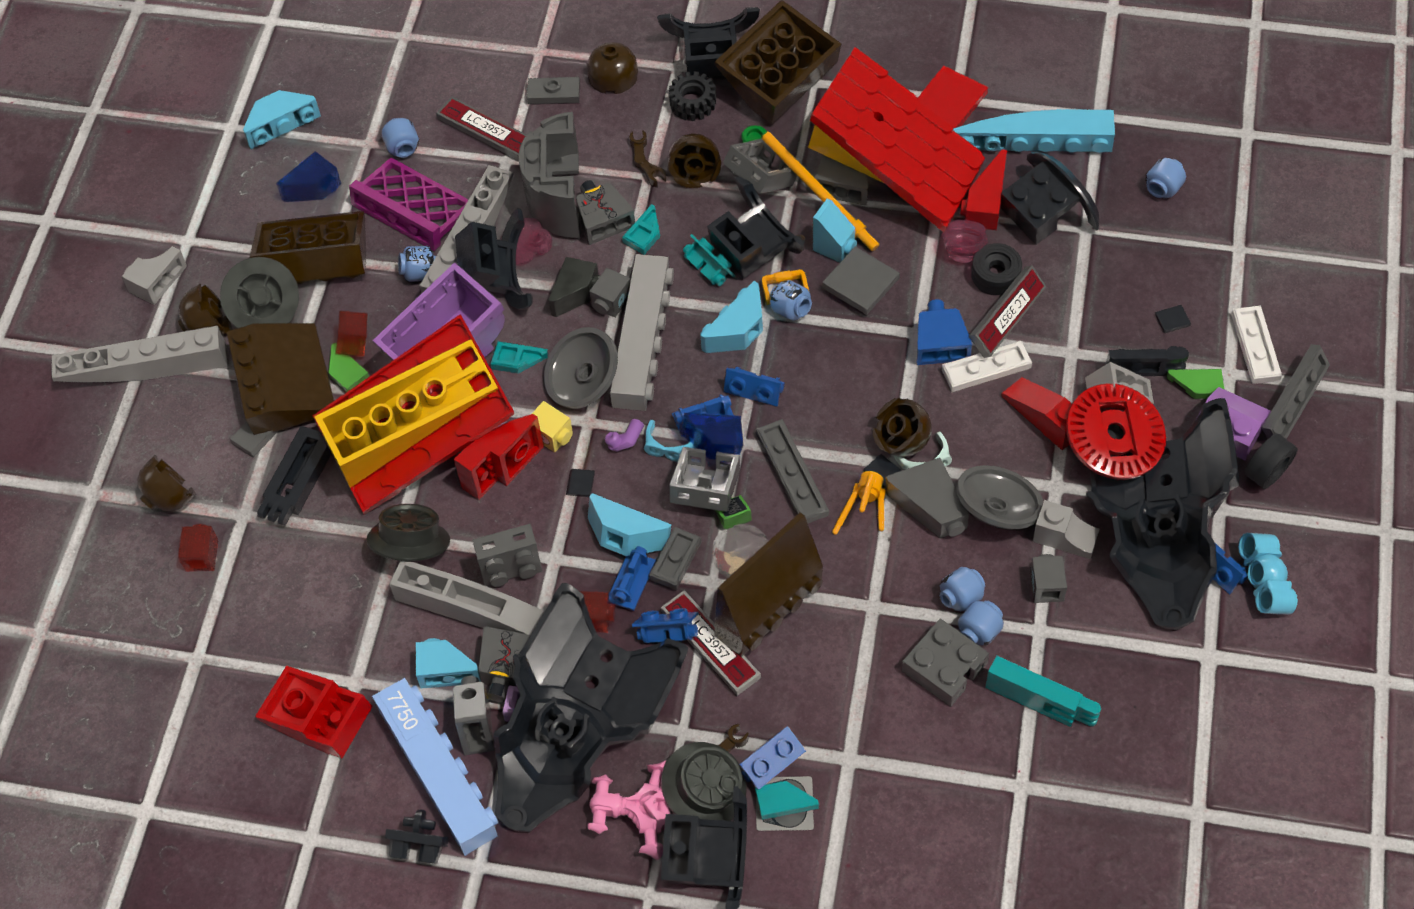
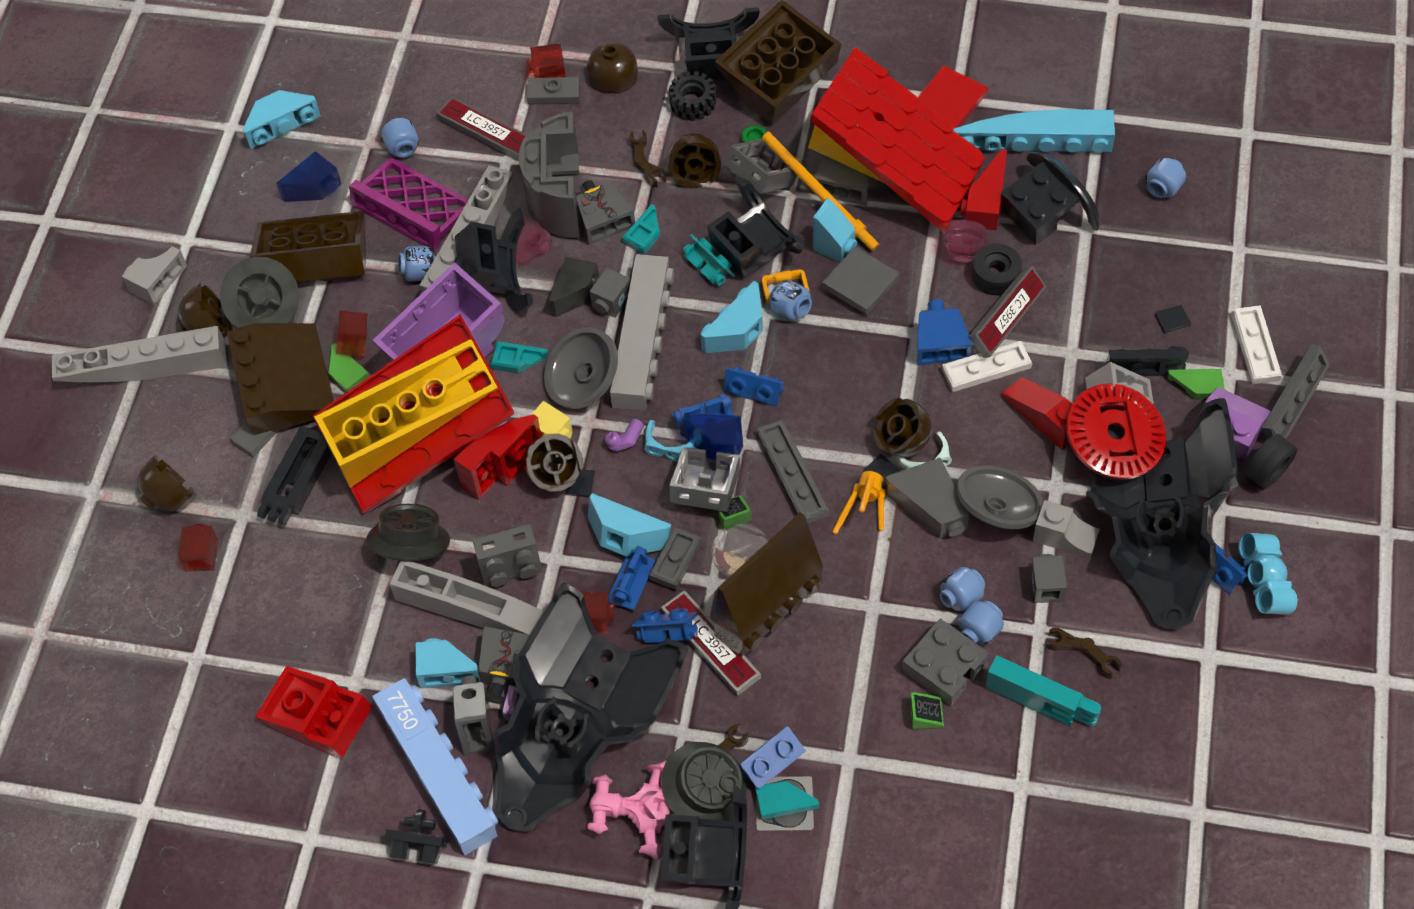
(546, 61): none -> clear red brick
(553, 462): none -> dark brown cylinder
(926, 711): none -> slope
(1085, 645): none -> dark brown piece

